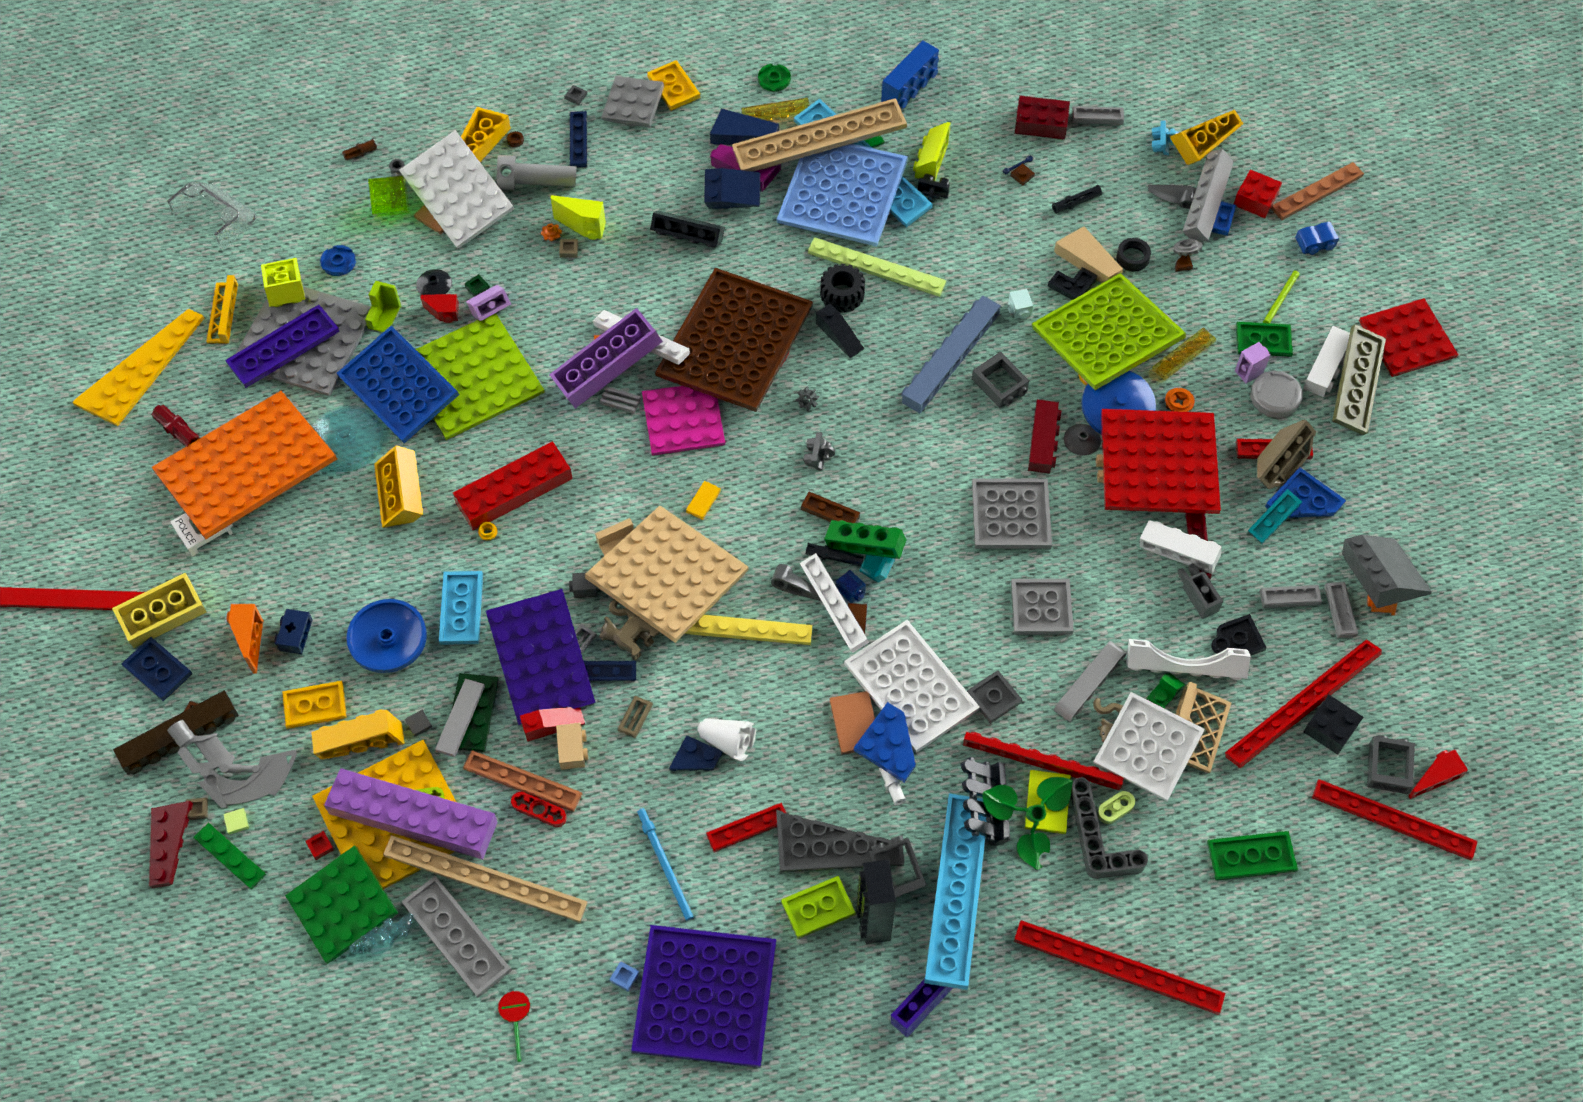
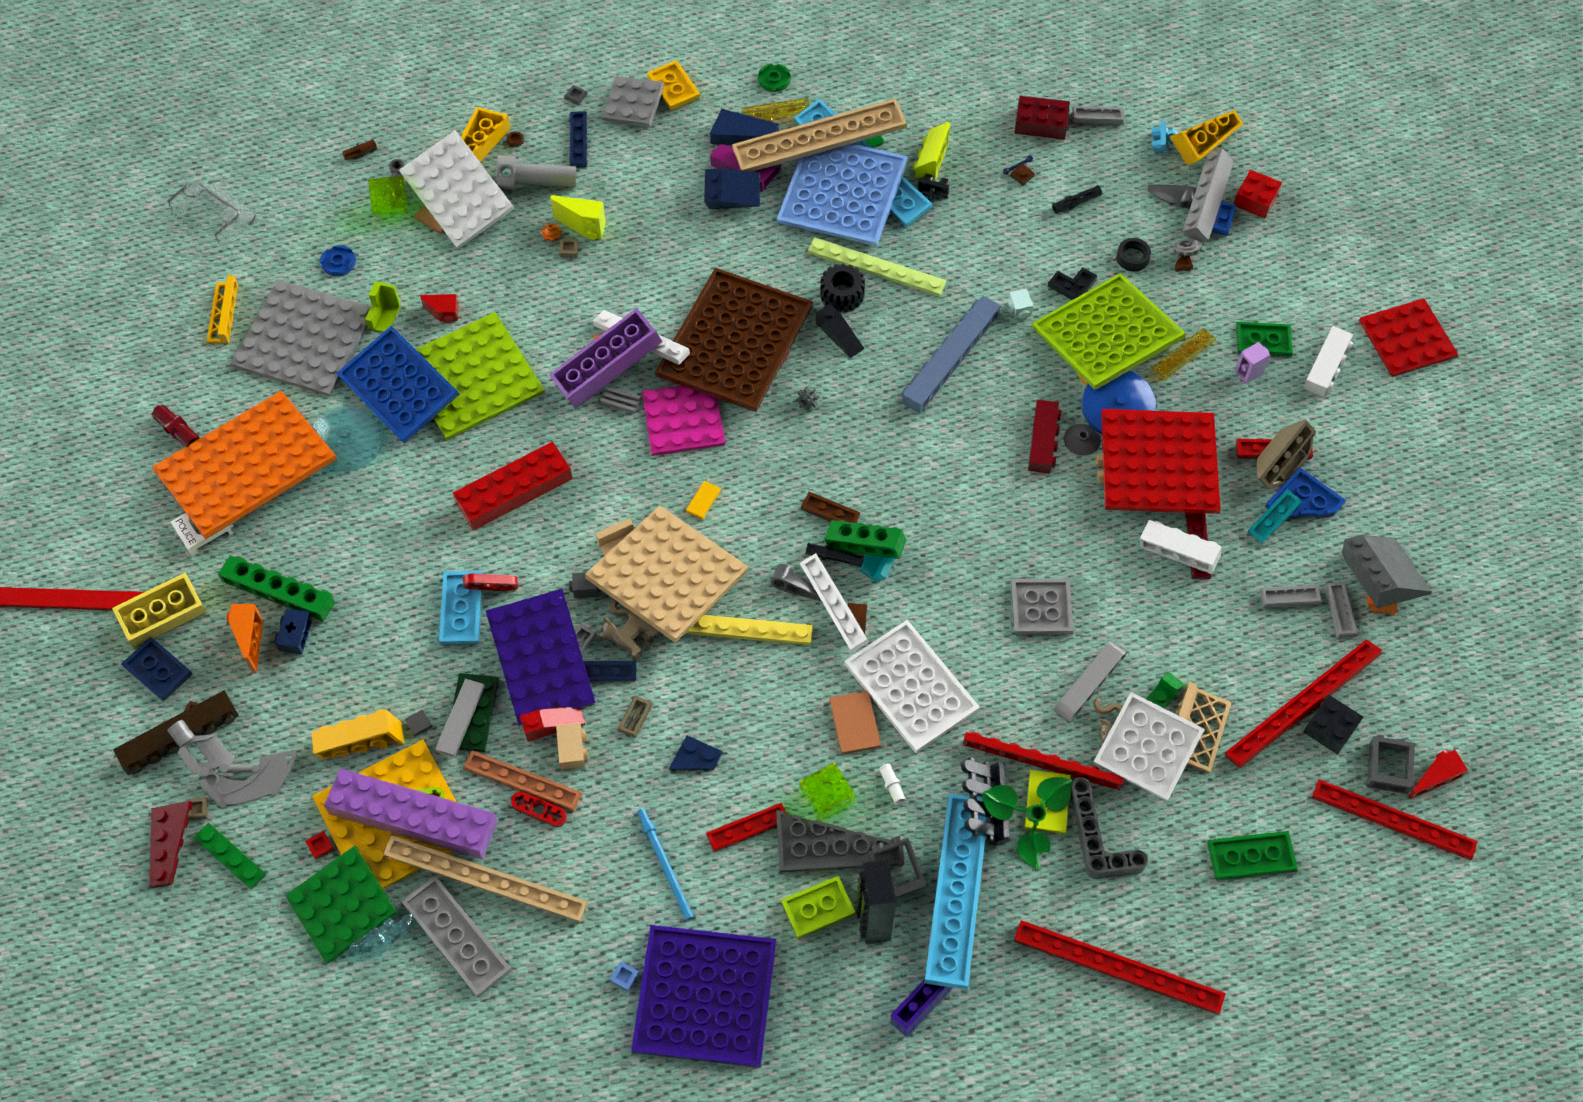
(125, 384): yellow wing -> none
(235, 567): none -> green brick
(236, 821): yellowish green tile -> none
(282, 282): neon yellow slope -> none
(282, 346): dark purple plate -> none
(314, 704): yellow tile -> none
(386, 636): blue dish -> none
(398, 487): yellow slope -> none
(440, 286): black dish -> none
(476, 285): dark green plate -> none
(487, 526): yellow plate -> none
(488, 302): lavender brick -> none
(490, 582): none -> red beam
(514, 1008): red piece -> none
(687, 228): black brick -> none
(728, 736): white cone -> none
(821, 451): dark grey hips -> none
(827, 792): none -> clear neon green brick
(851, 587): clear blue brick -> none
(888, 743): blue plate -> none
(911, 74): blue brick -> none
(994, 696): dark grey plate -> none
(1000, 360): dark grey window -> none
(1011, 514): light grey plate -> none
(1085, 251): tan slope -> none
(1115, 808): yellowish green plate -> none
(1181, 394): orange gear -> none
(1200, 591): dark grey hinge -> none
(1228, 663): white arch -> none
(1239, 634): black plate -> none
(1276, 394): light grey piece -> none
(1281, 297): lime bar -> none
(1317, 191): nougat plate -> none
(1317, 238): blue brick -> none
(1359, 380): plate -> none

